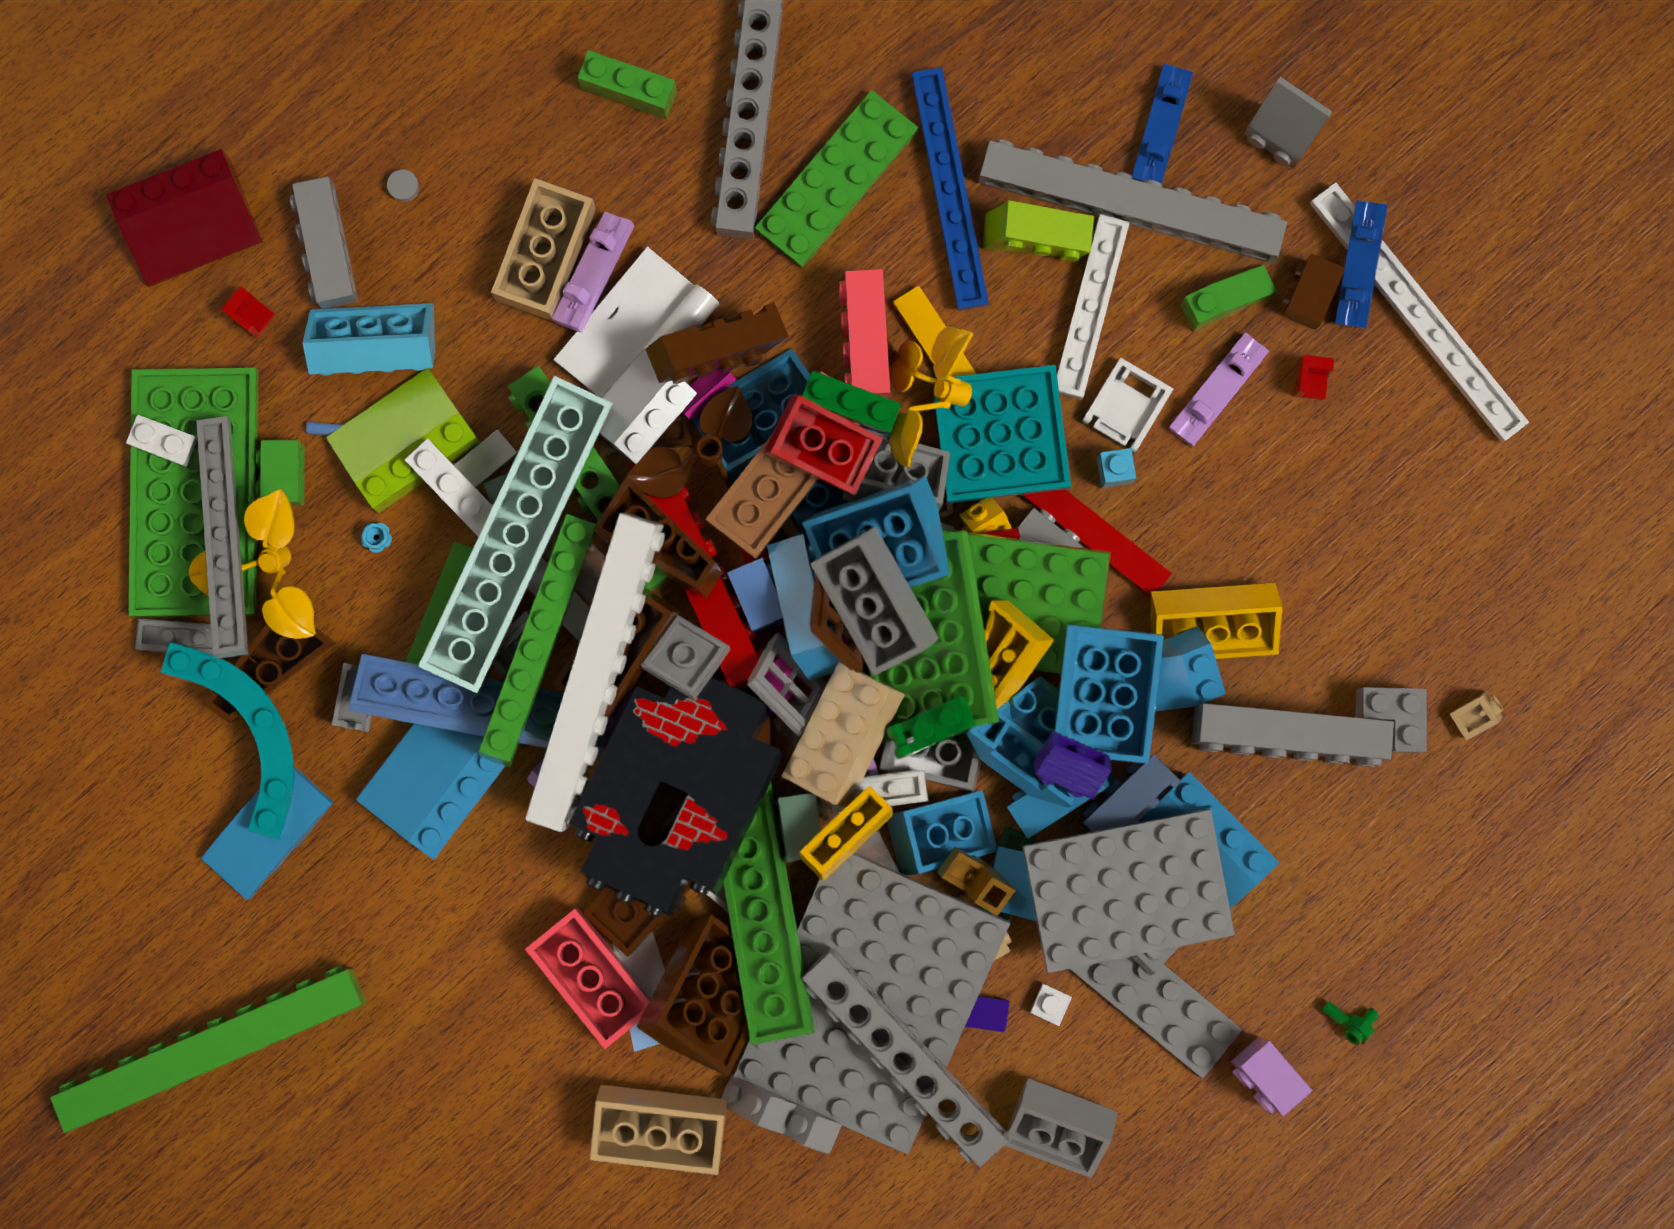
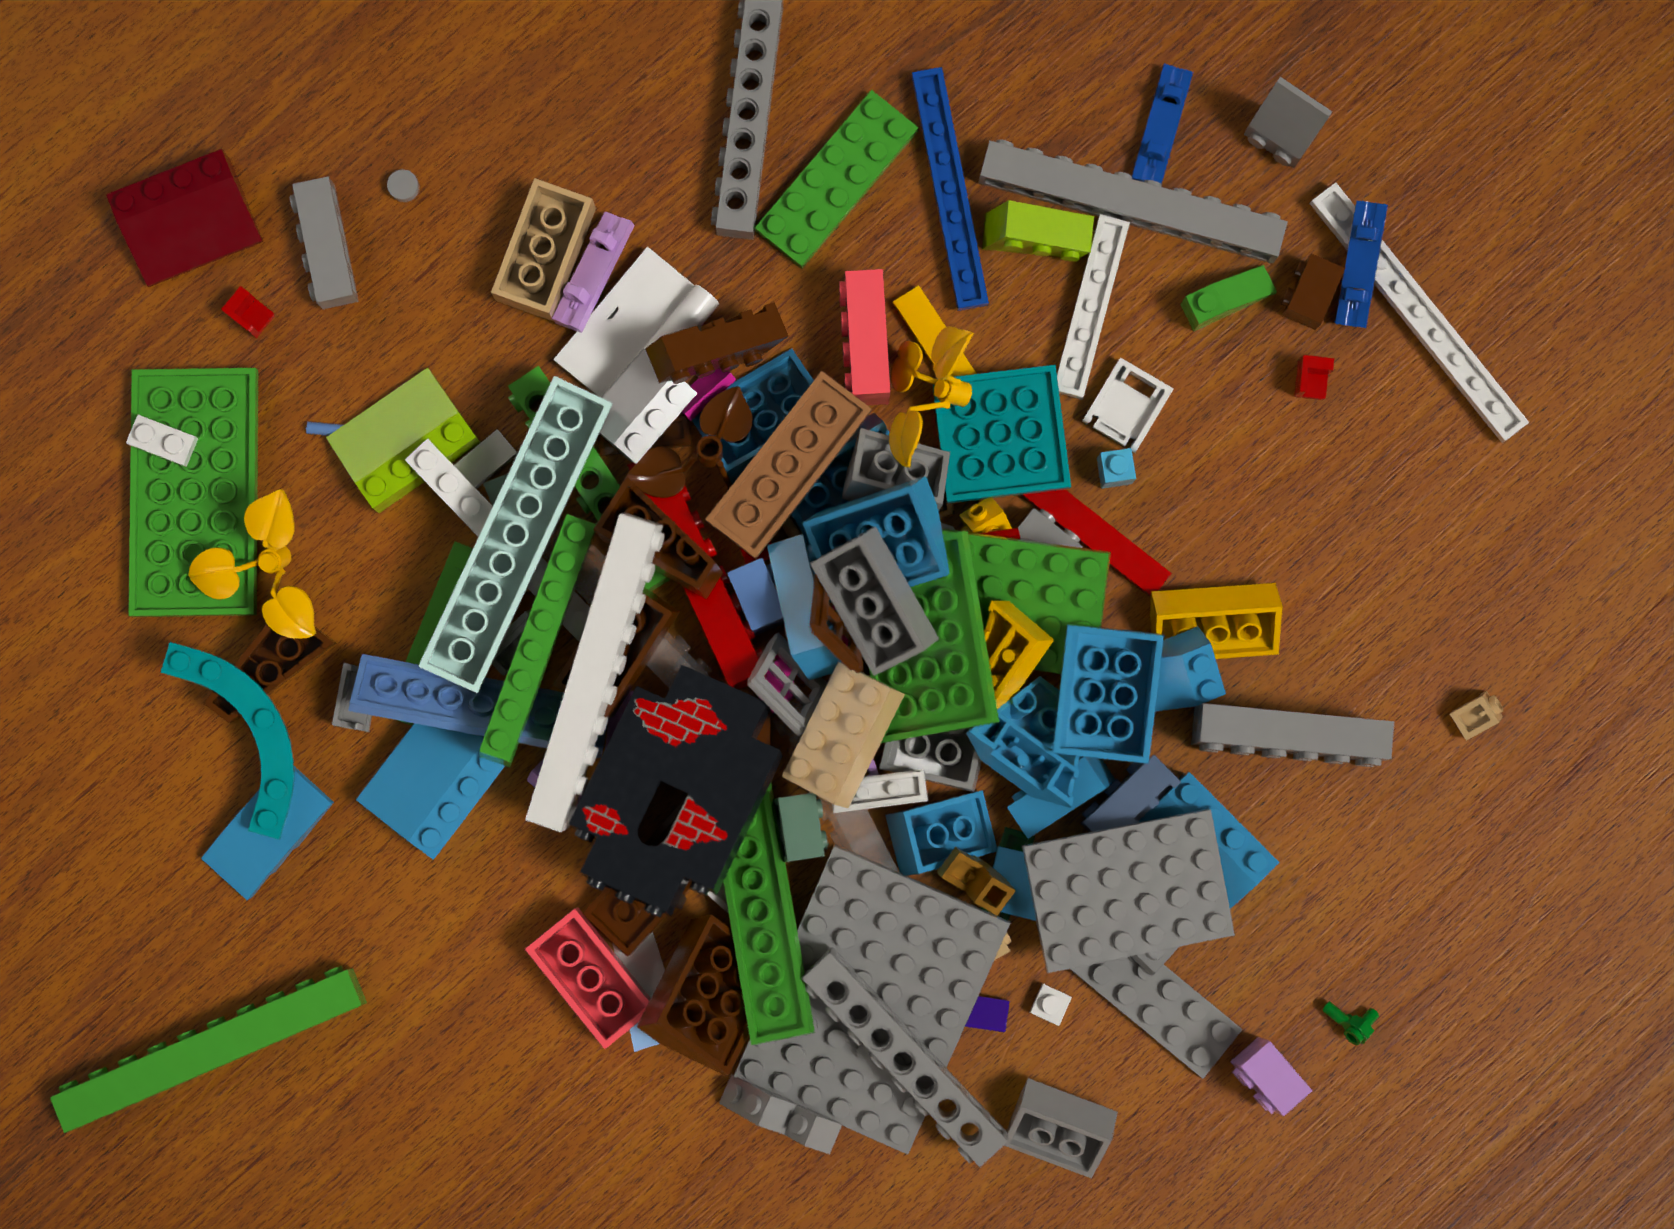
(157, 634): light grey tile -> none
(222, 538): light grey plate -> none
(281, 468): bright green brick -> none
(368, 537): medium azure plate -> none
(370, 339): medium azure slope -> none
(627, 84): bright green brick -> none
(658, 1129): tan brick -> none
(685, 657): light grey tile -> none
(822, 444): red slope -> none
(846, 833): yellow brick -> none
(852, 402): green plate -> none
(931, 727): green plate -> none
(1072, 765): dark purple brick -> none
(1218, 390): lavender hinge -> none
(1404, 707): light grey brick -> none

